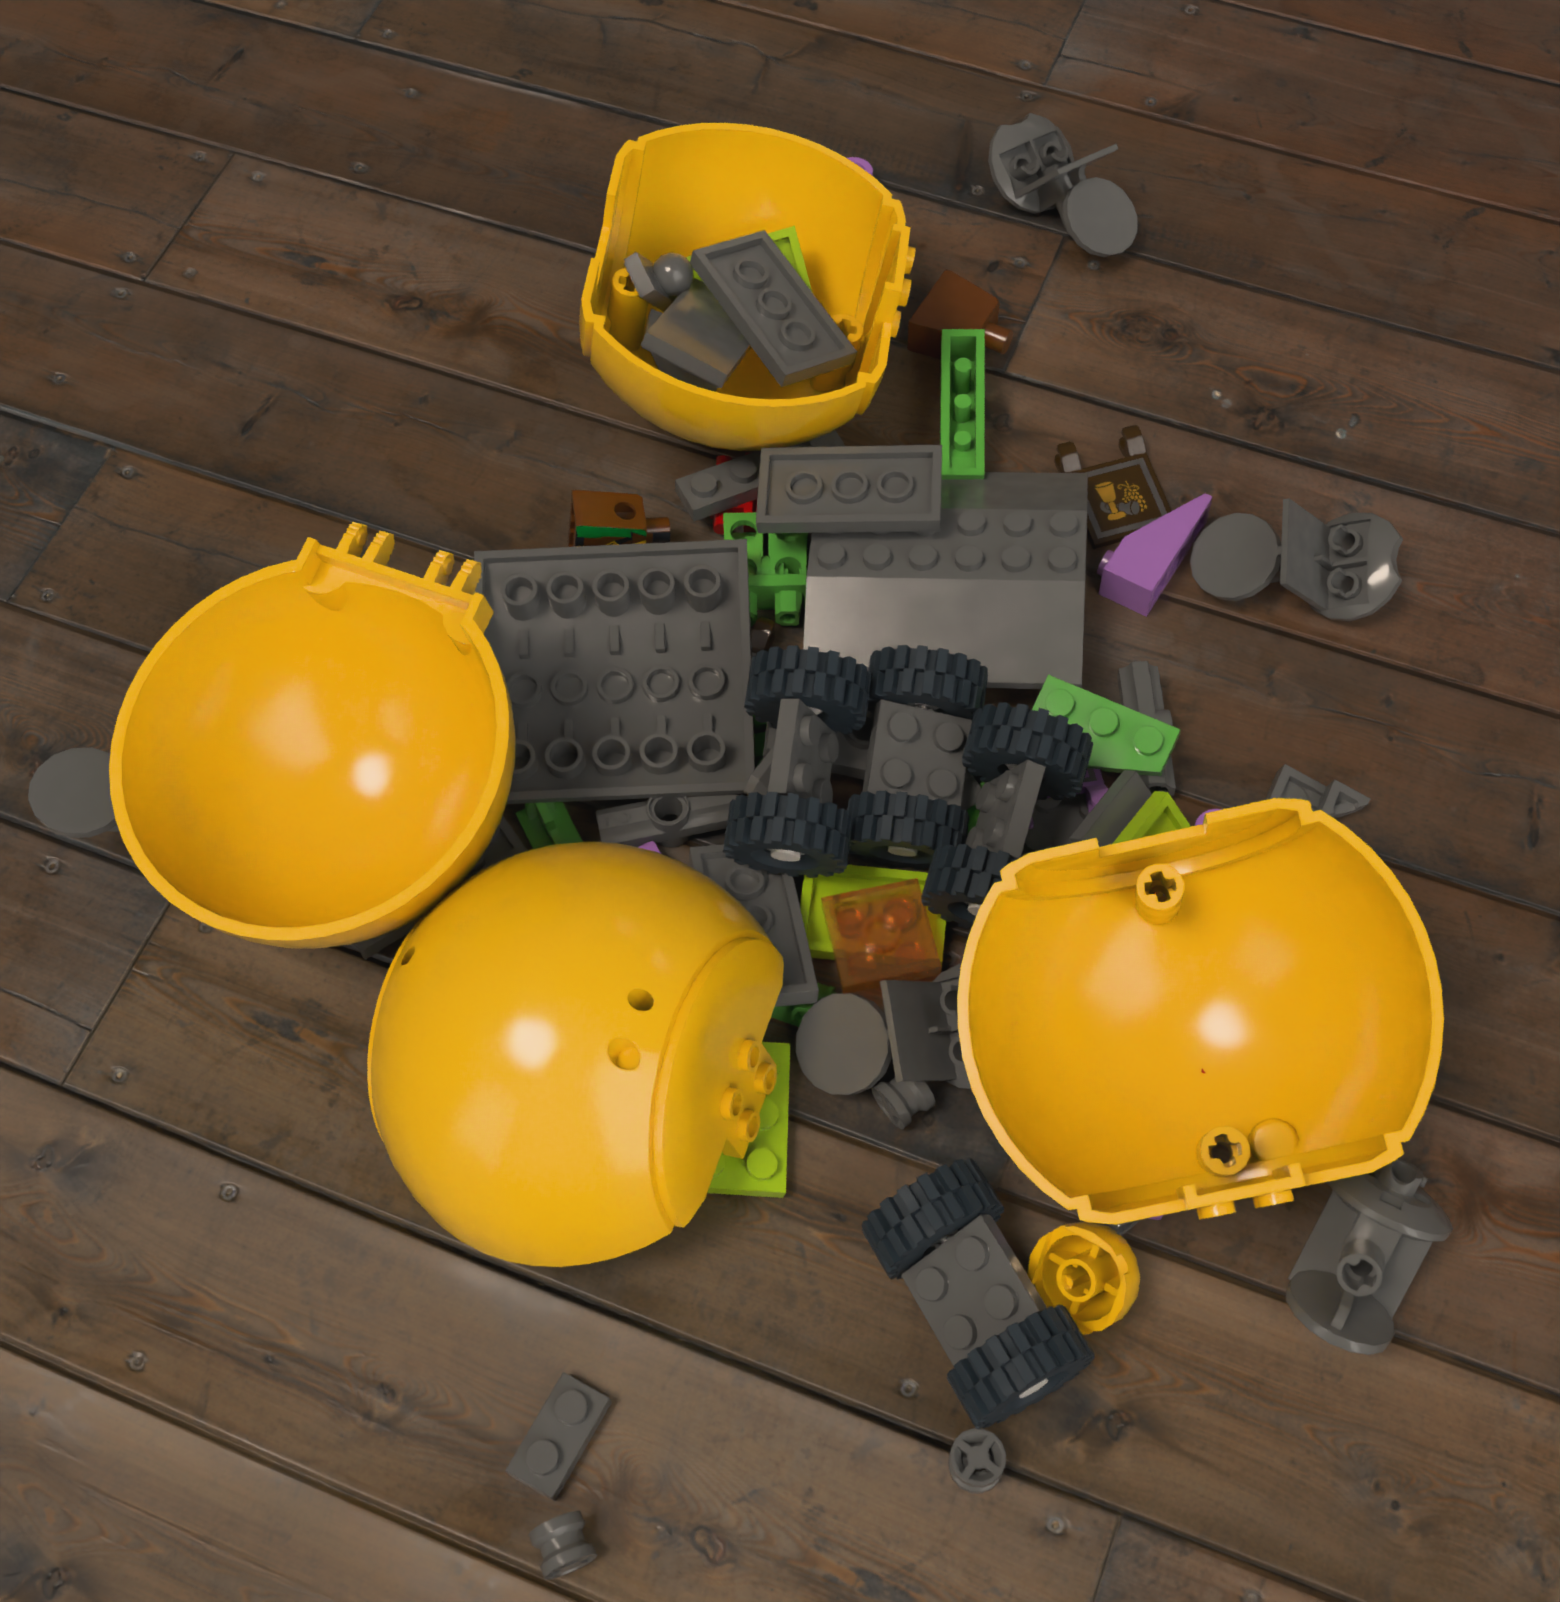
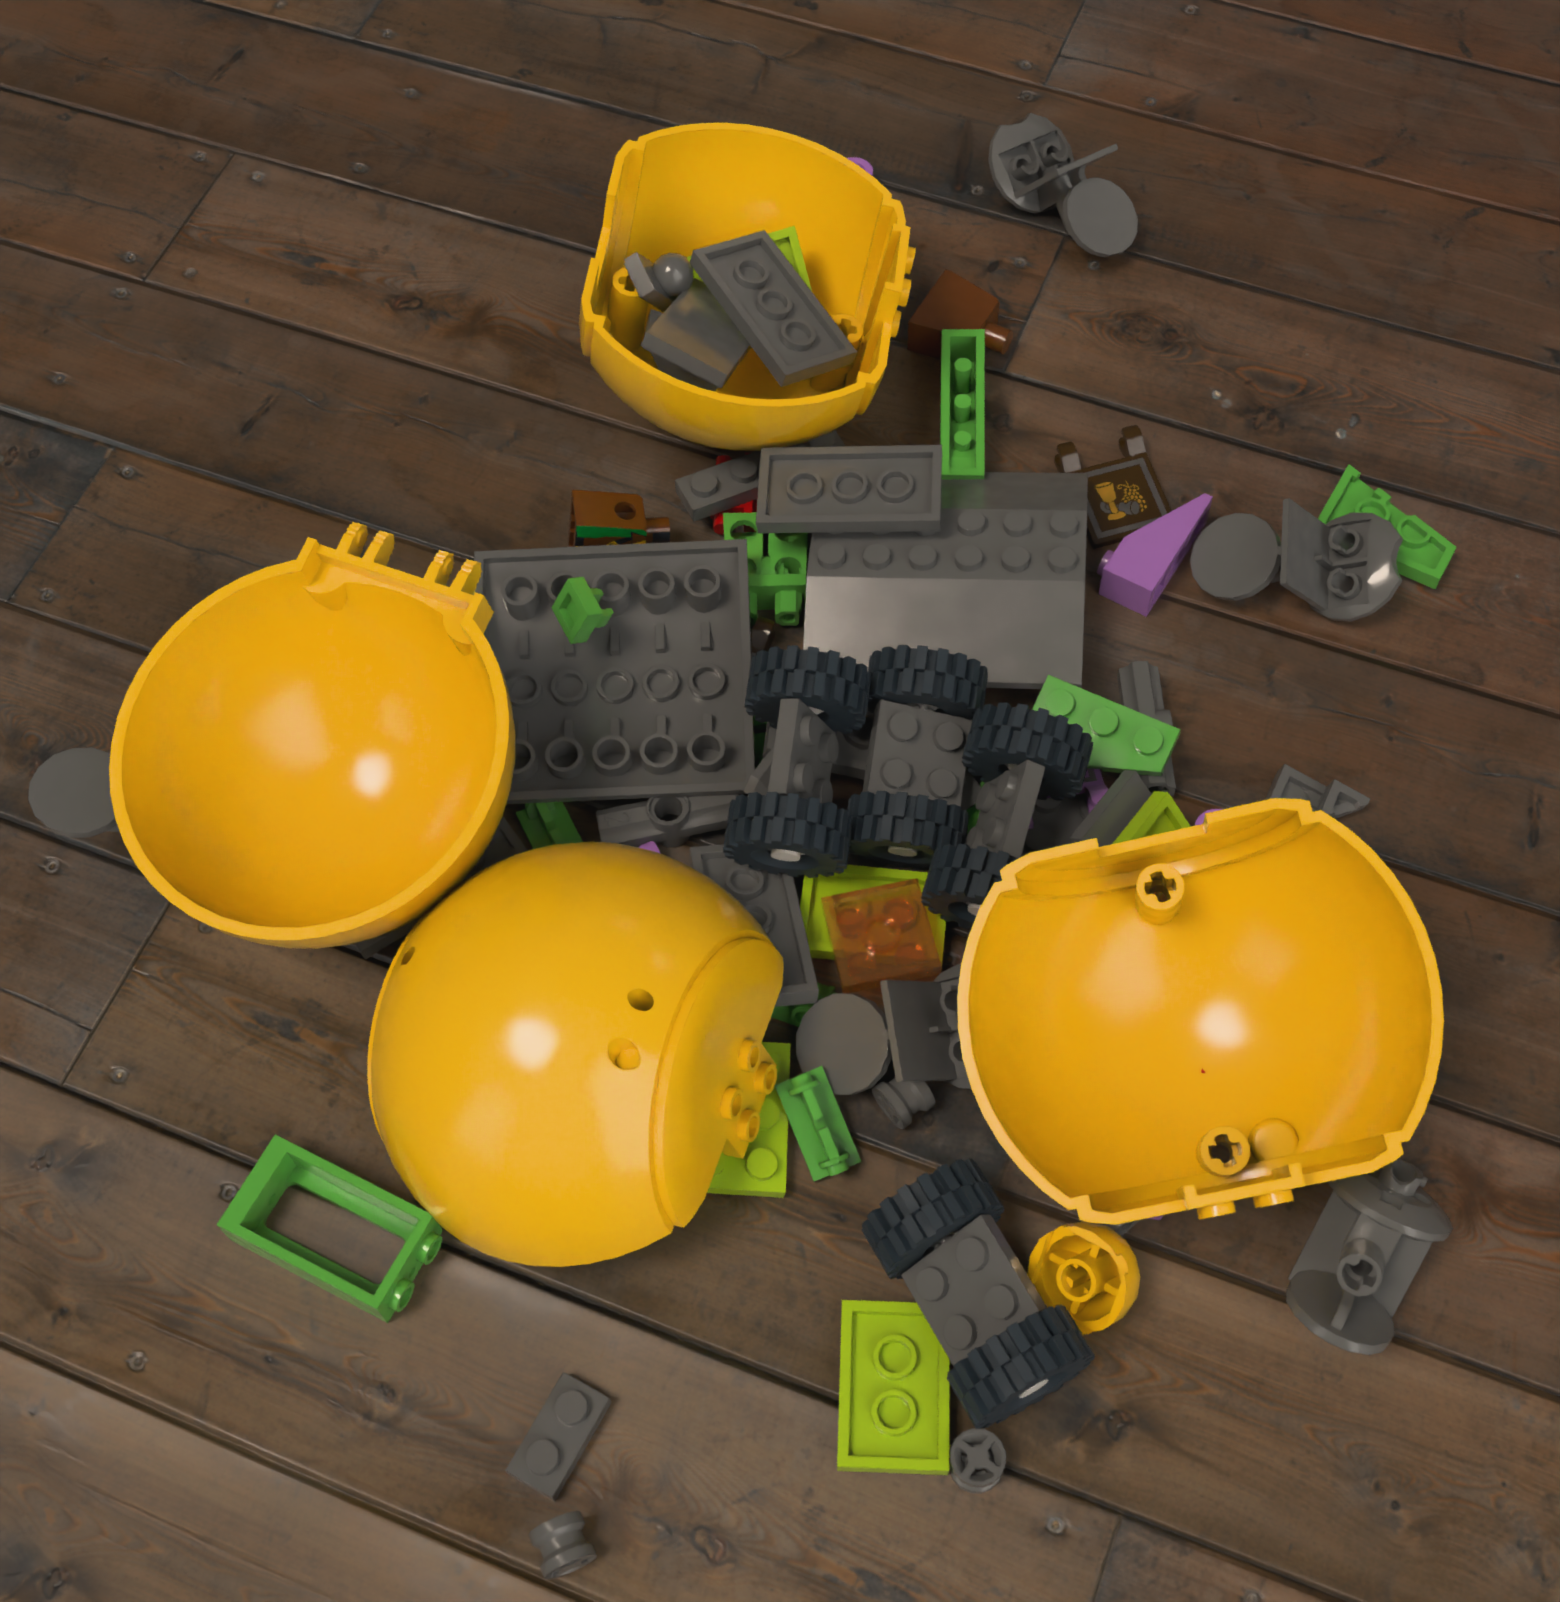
(289, 1165): none -> bright green piece
(579, 610): none -> bright green tile
(818, 1124): none -> bright green hinge
(892, 1391): none -> lime plate
(1423, 551): none -> bright green wing

